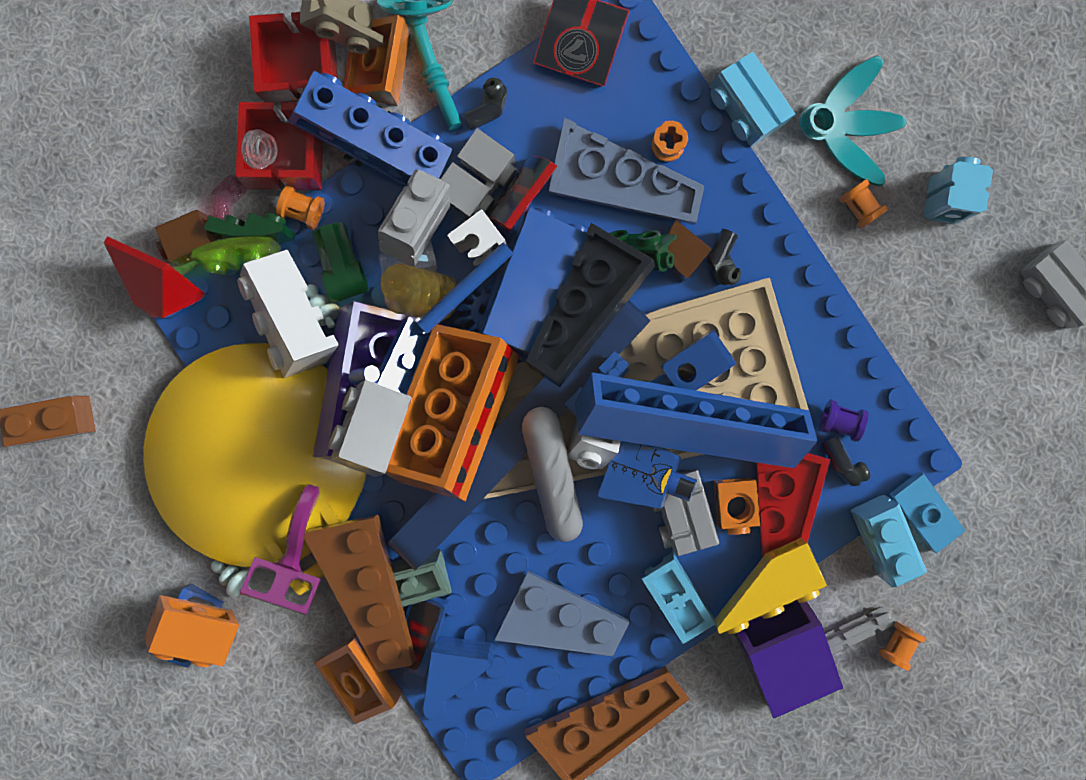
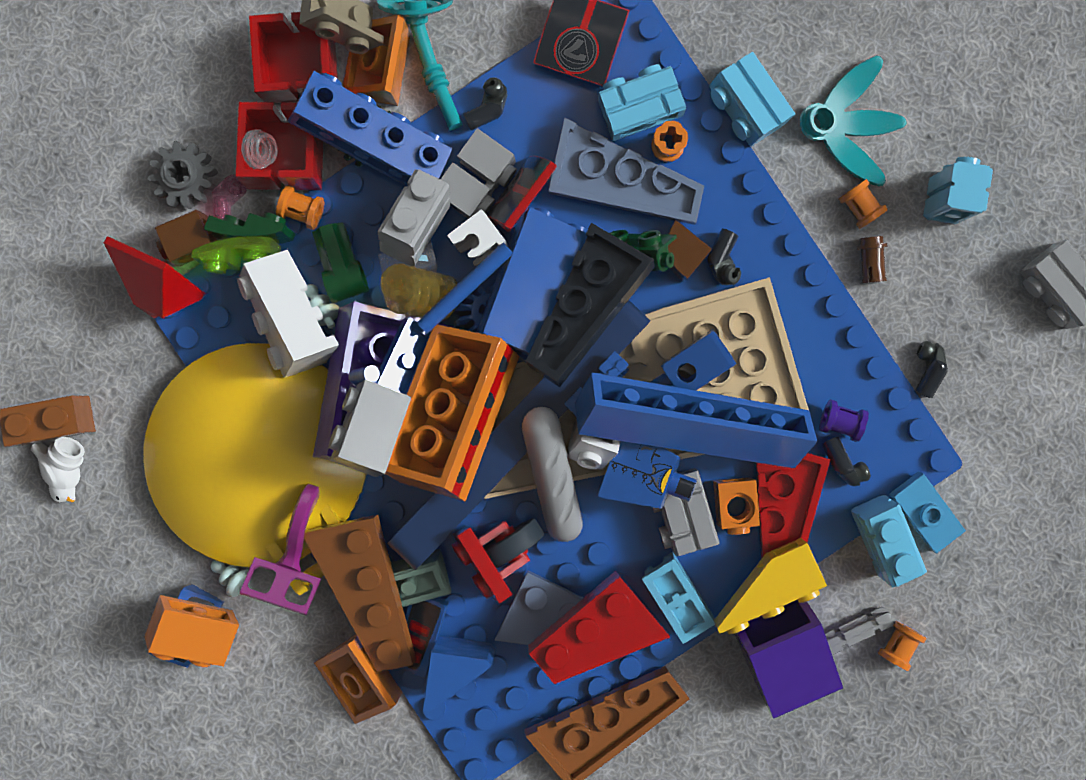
(60, 466): none -> white animal
(172, 166): none -> dark grey gear
(508, 546): none -> red plate
(596, 631): none -> red wedge
(641, 101): none -> medium azure brick
(873, 259): none -> reddish brown pin
(936, 368): none -> arm

